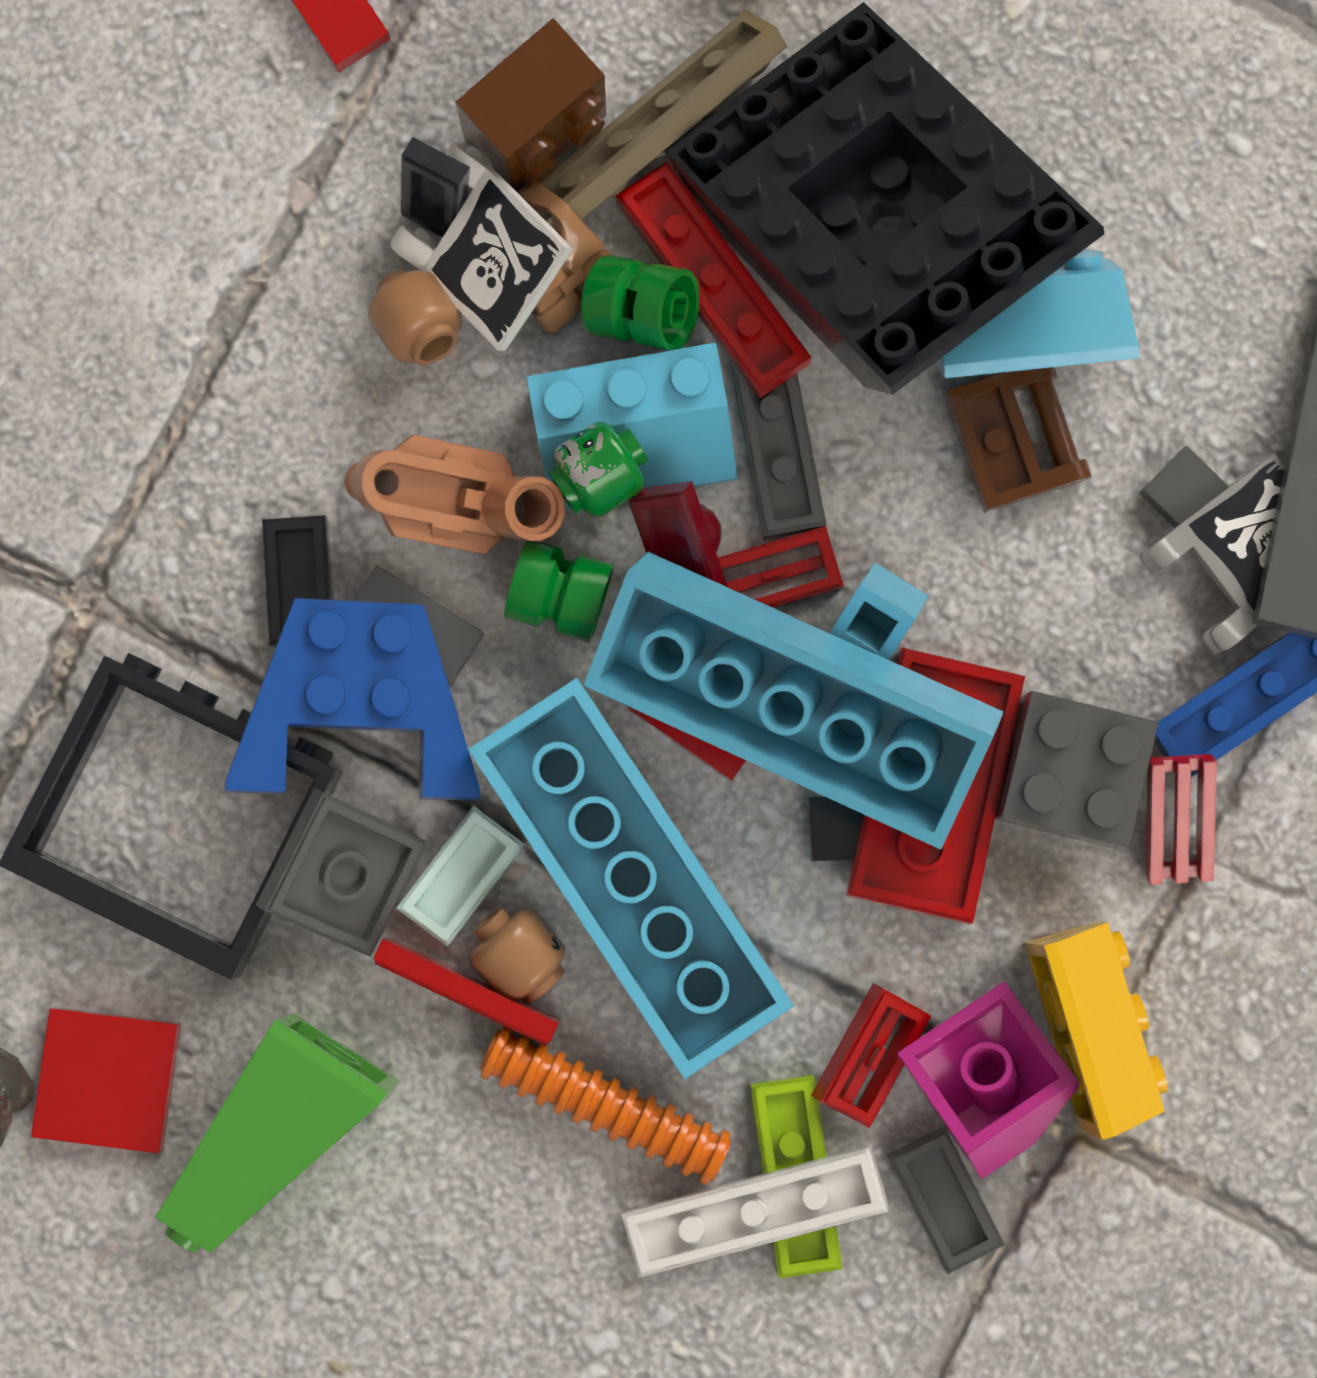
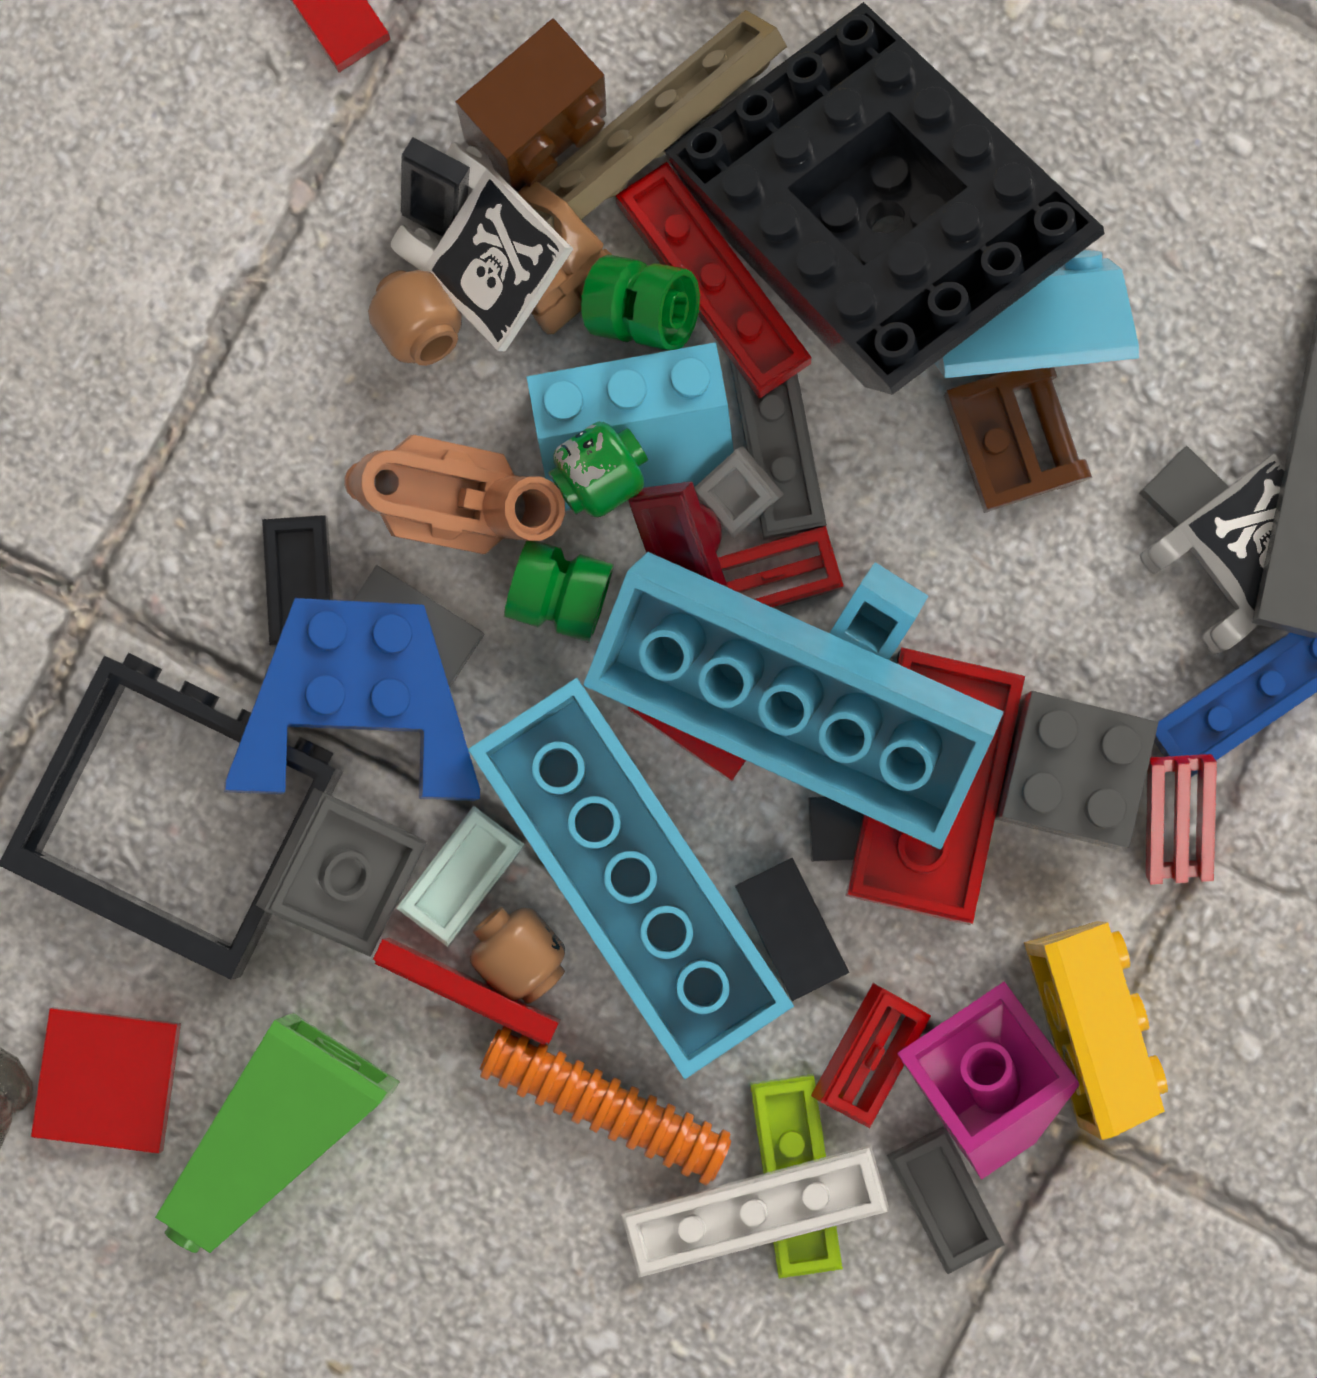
(738, 491): none -> light grey tile
(792, 929): none -> black tile

